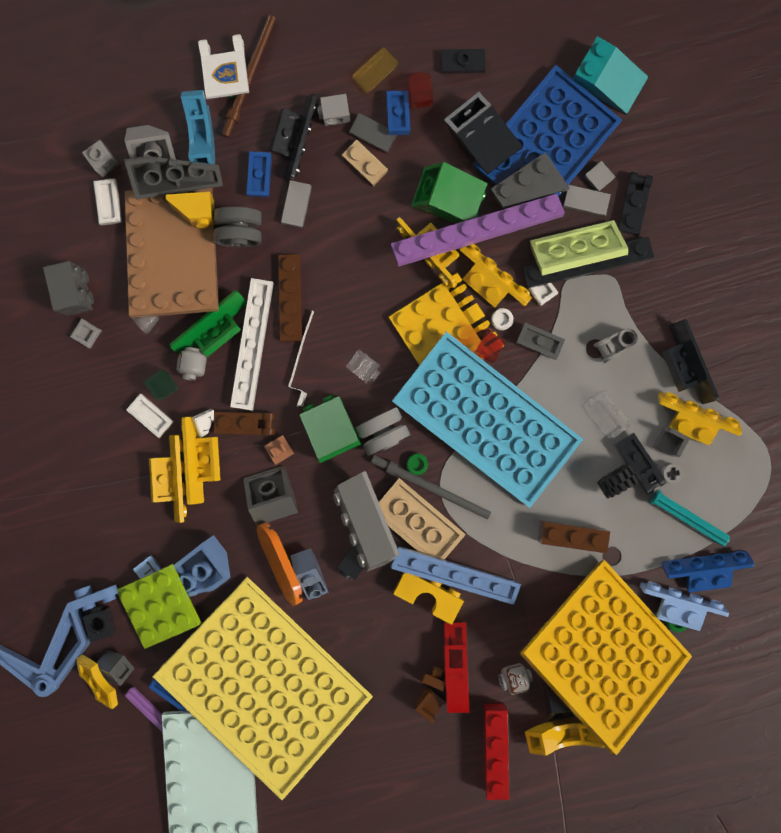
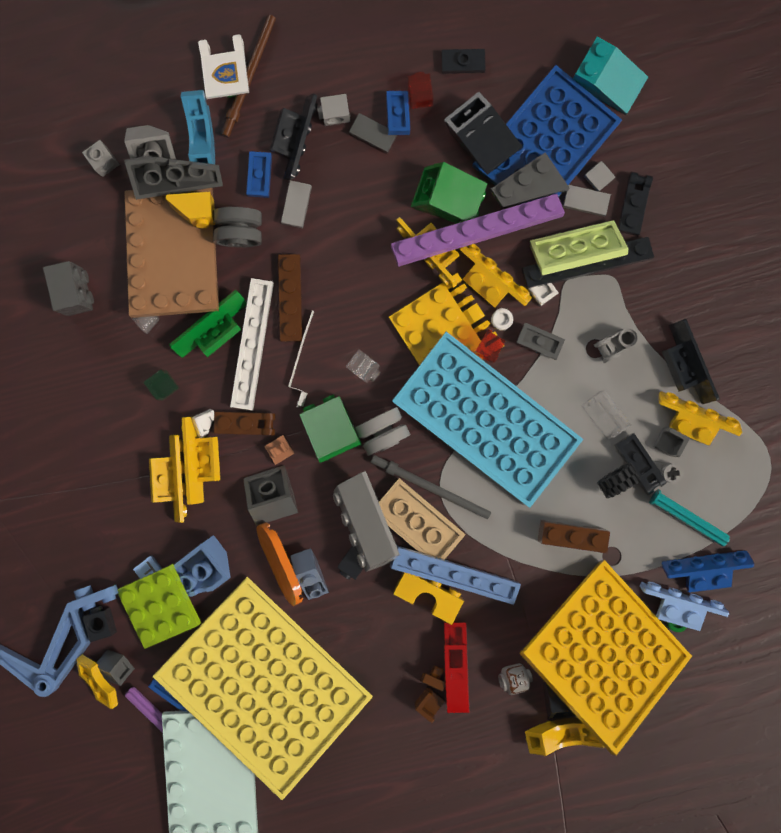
(85, 333): light grey tile -> none
(107, 201): white tile -> none
(150, 415): white tile -> none
(191, 363): light grey head -> none
(364, 163): tan plate -> none
(375, 70): clear yellow tile -> none
(417, 464): green tile -> none
(496, 751): red brick -> none

